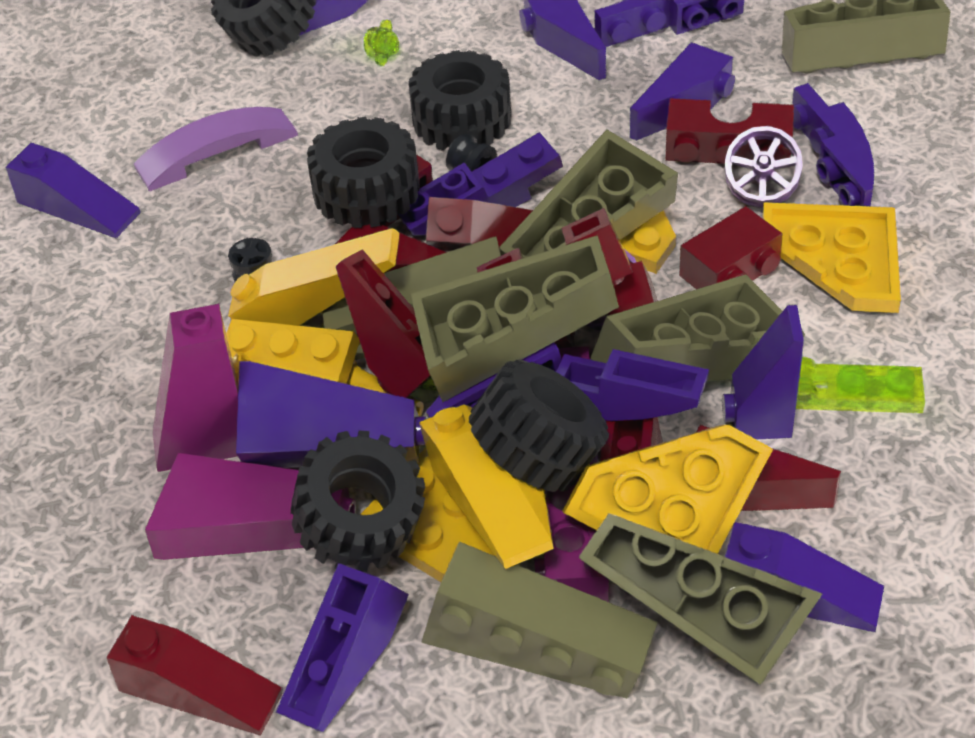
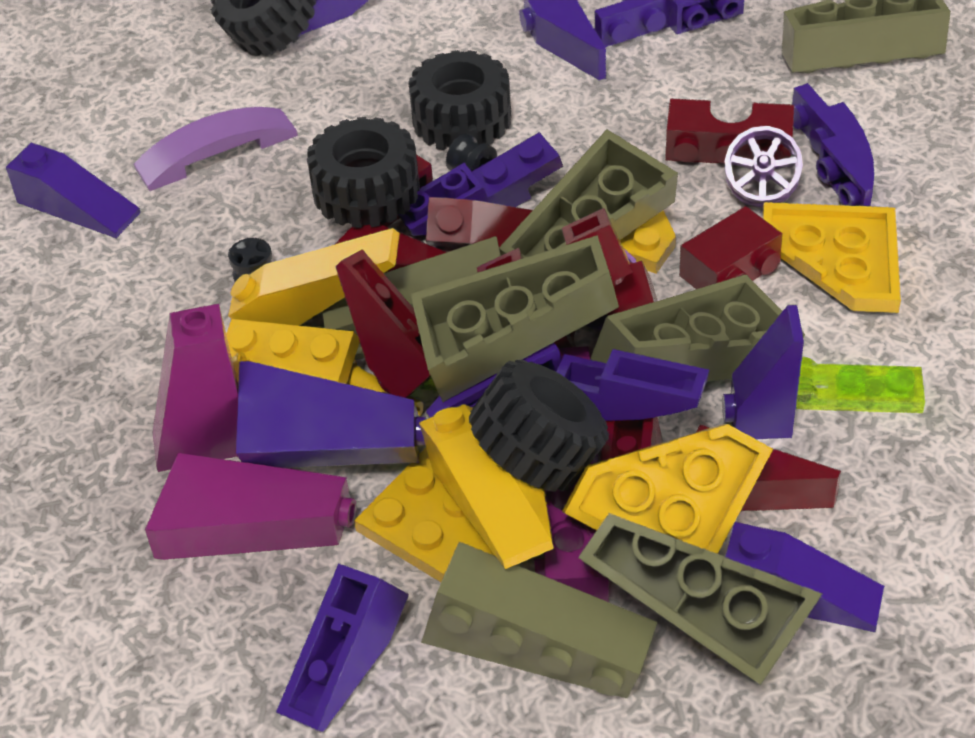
(190, 676): dark red slope -> none
(362, 465): black tyre -> none
(381, 42): clear neon green plate -> none
(694, 75): dark purple slope -> none

